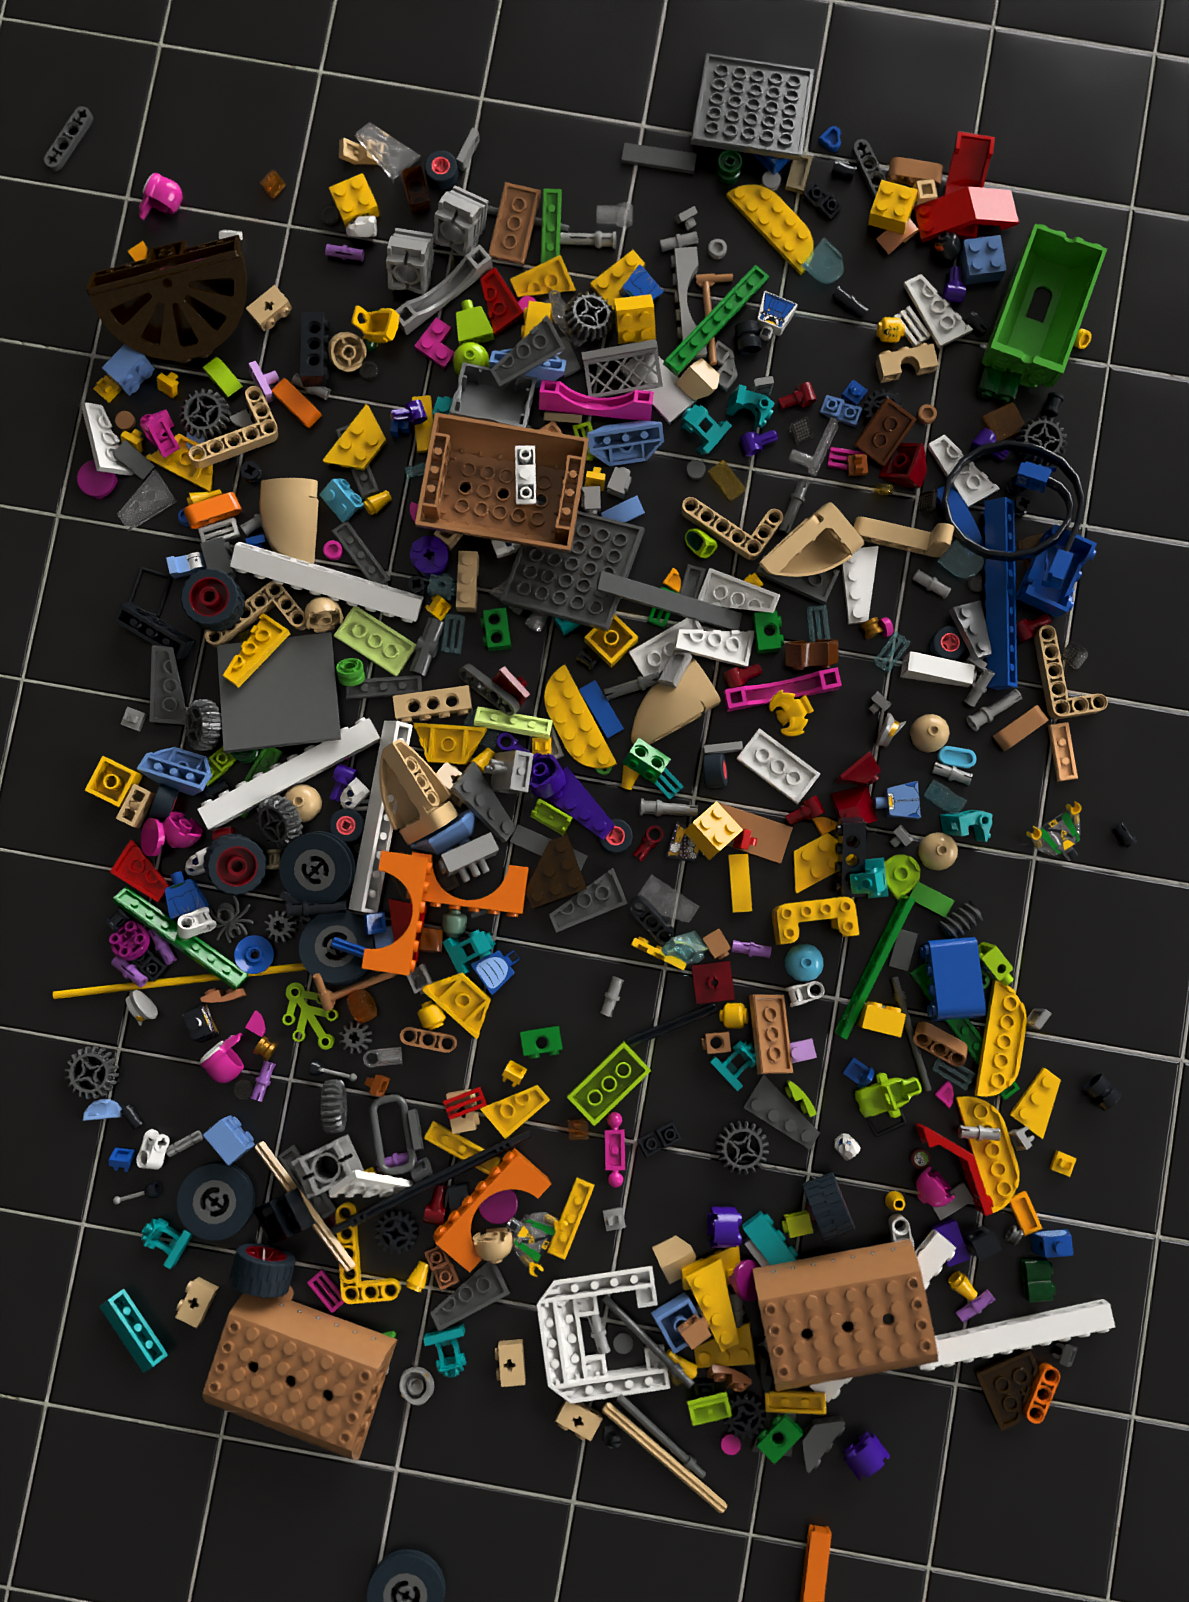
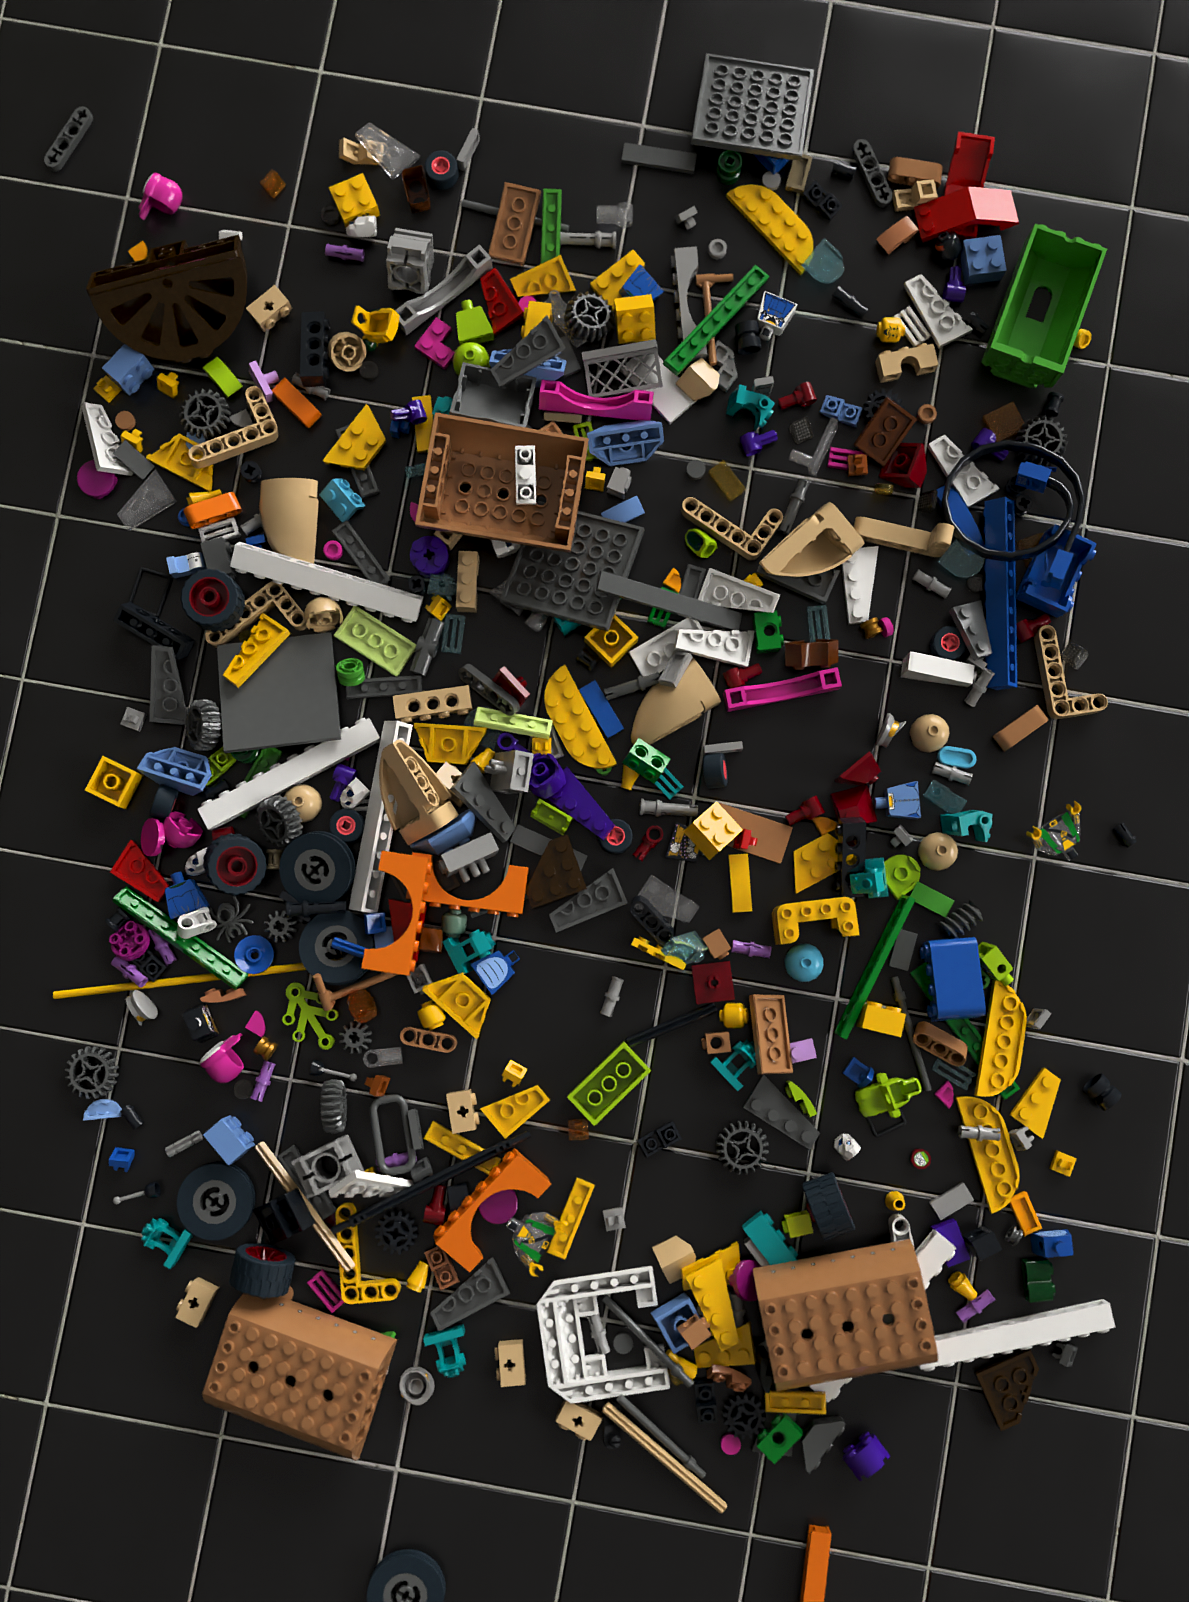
(133, 1330): teal brick -> none
(136, 806): tan brick -> none
(152, 1152): white piece -> none
(154, 427): dark pink tile -> none
(377, 502): yellow cone -> none
(449, 1109): red tile -> none
(460, 220): light grey piece -> none
(494, 1244): tan cylinder -> none
(500, 629): green brick -> none
(530, 1037): green brick -> none
(591, 500): light grey window -> none
(615, 1149): dark pink plate -> none
(679, 241): light grey pin -> none
(694, 417): teal tile -> none
(709, 1409): lime hinge -> none
(723, 1227): dark purple brick -> none
(778, 766): white tile -> none
(792, 711): yellow animal -> none
(803, 993): white piece -> none
(831, 139): blue tile -> none
(854, 393): blue tile -> none
(880, 702): light grey tile -> none
(892, 207): yellow brick -> none
(901, 639): clear light blue tile -> none
(933, 1188): dark pink cylinder -> none
(981, 1201): red windscreen -> none
(987, 713): light grey pin -> none
(998, 385): dark green brick -> none
(1042, 1402): orange beam -> none
(1062, 751): light nougat tile -> none

